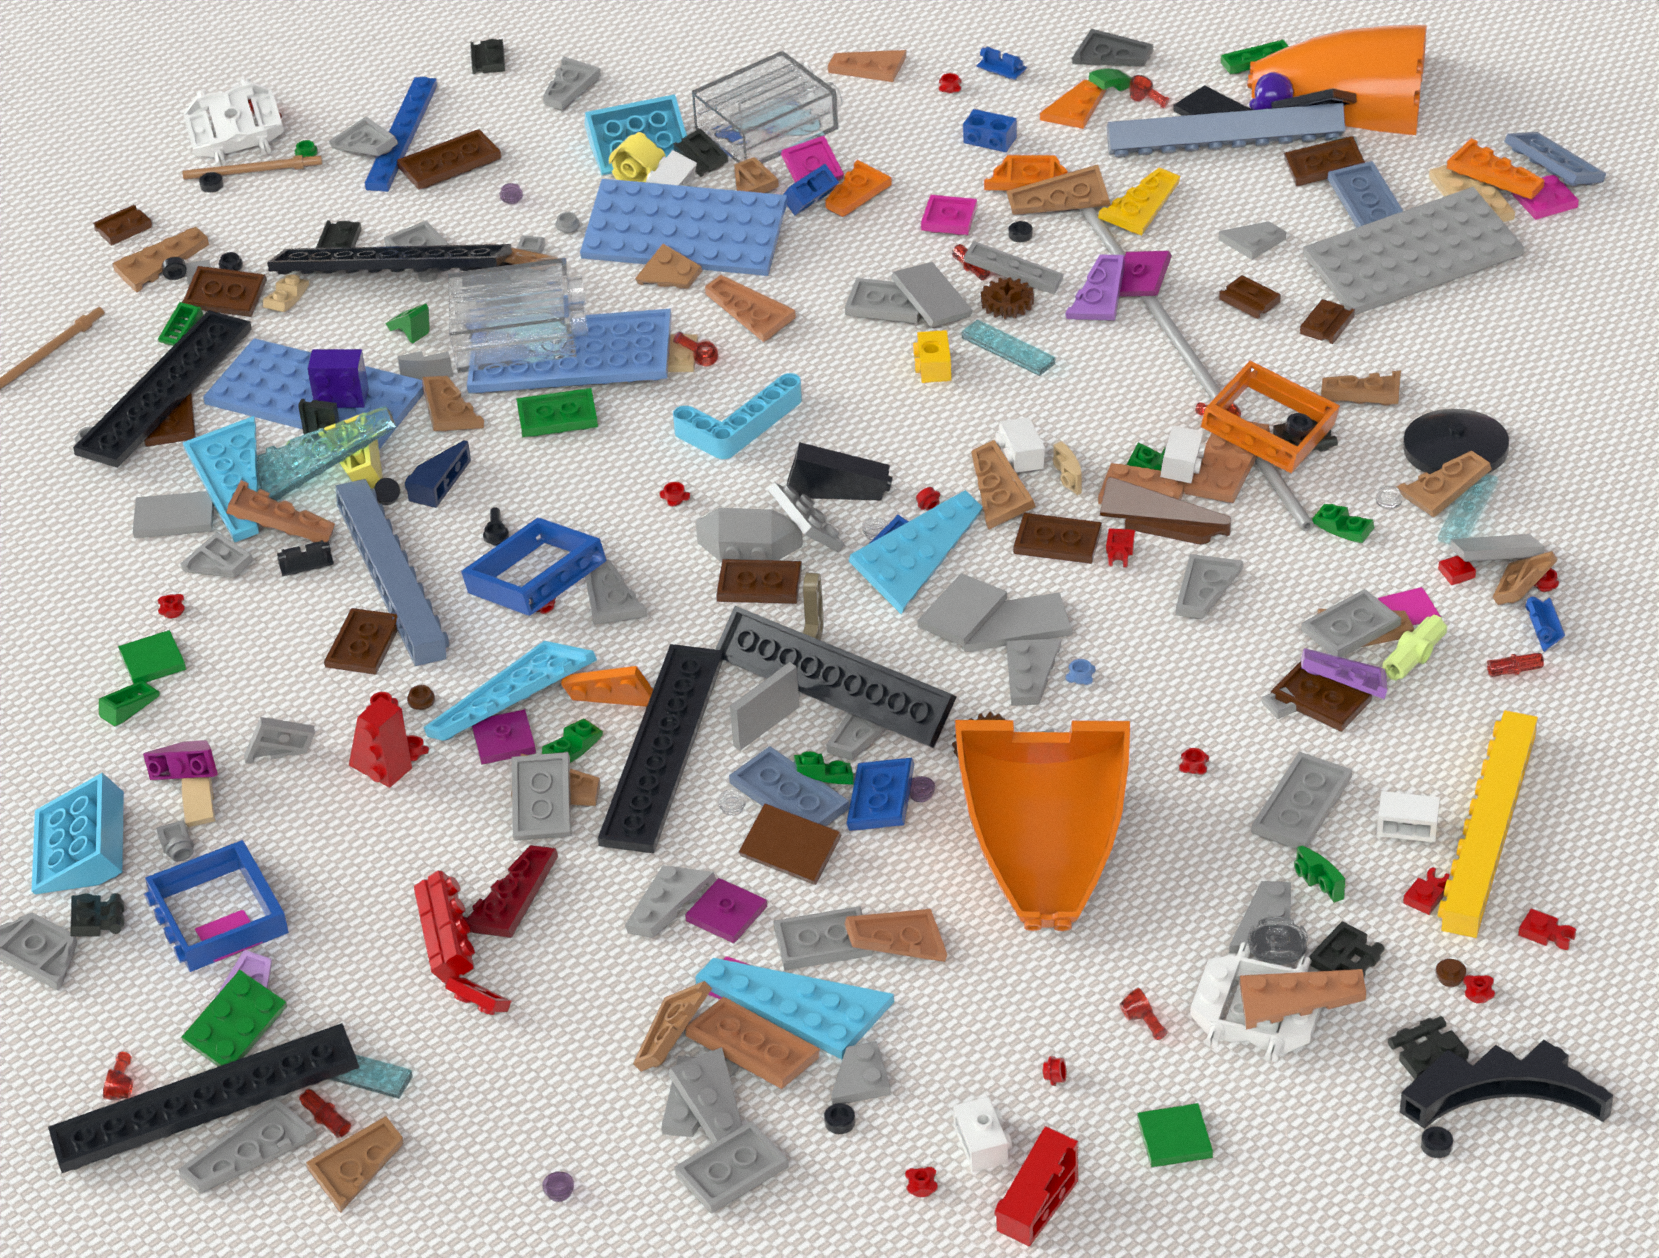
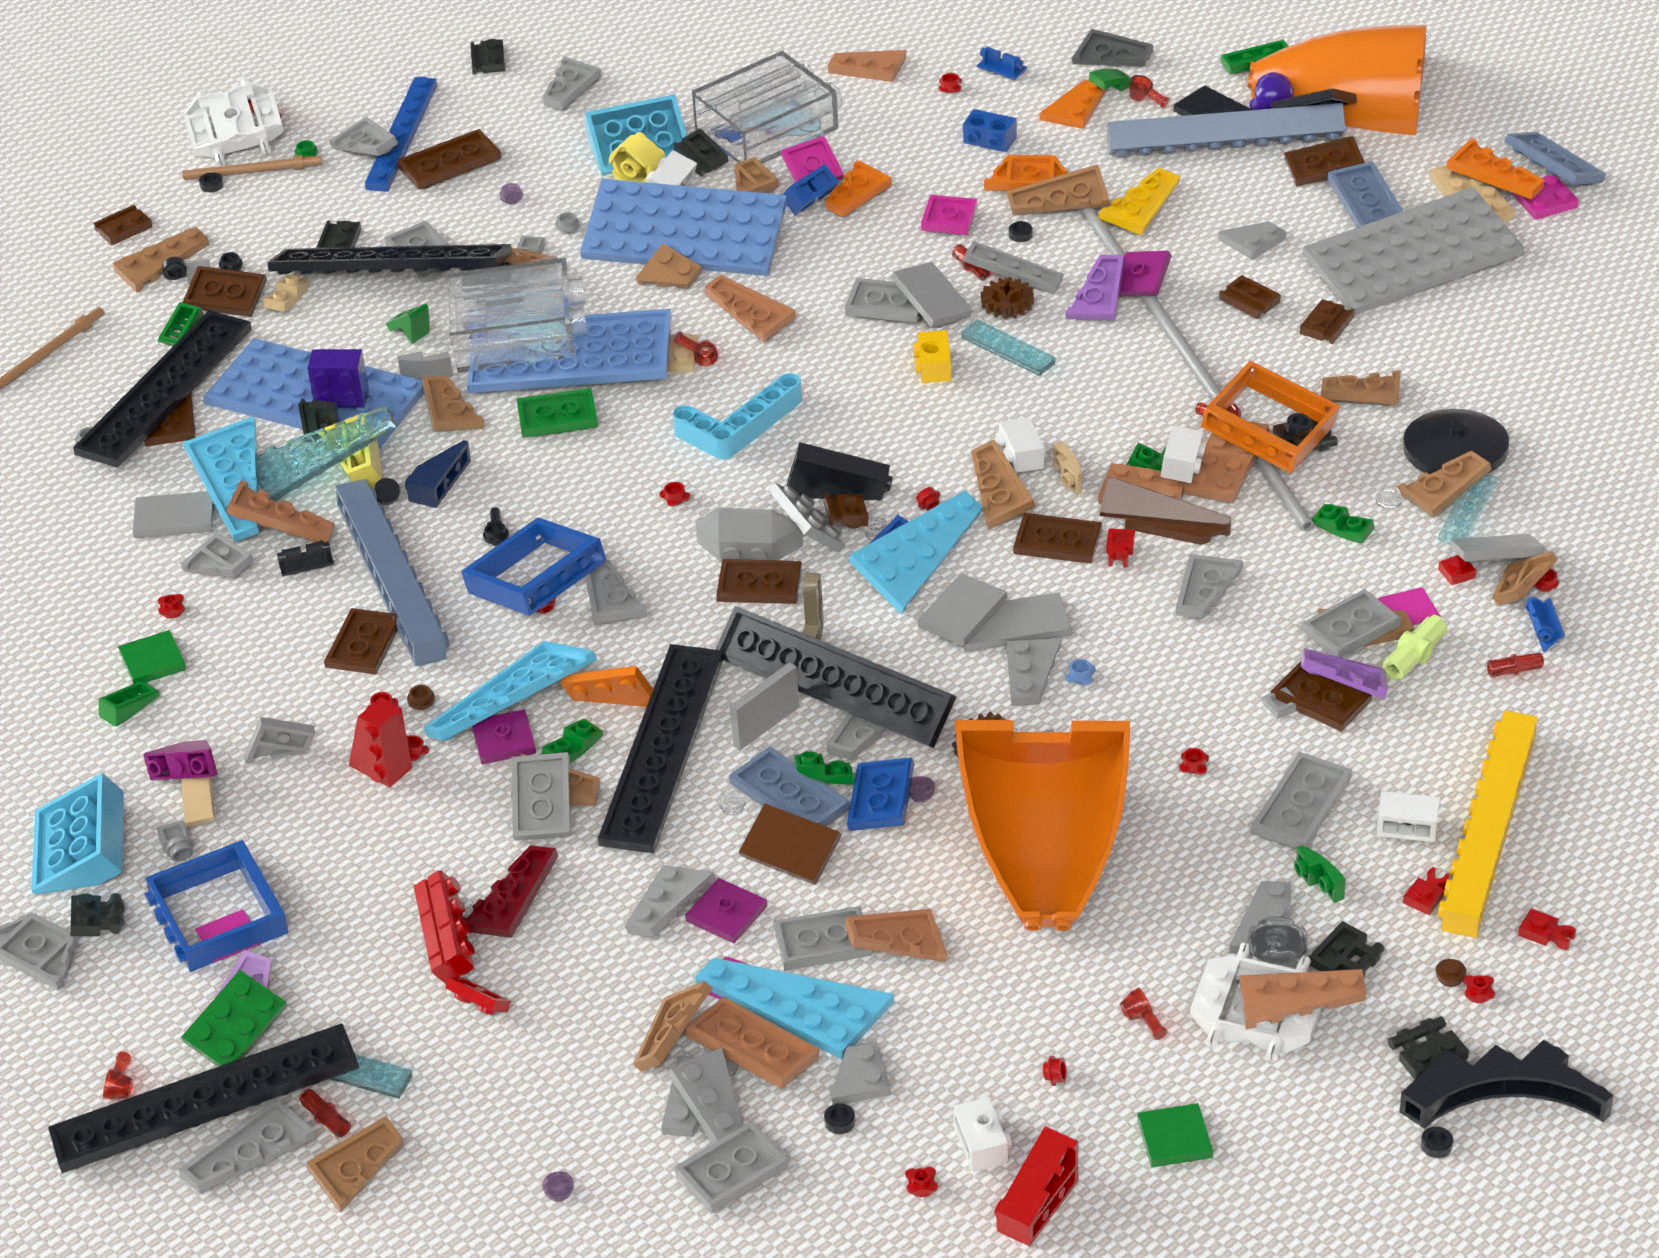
(847, 509): none -> reddish brown plate

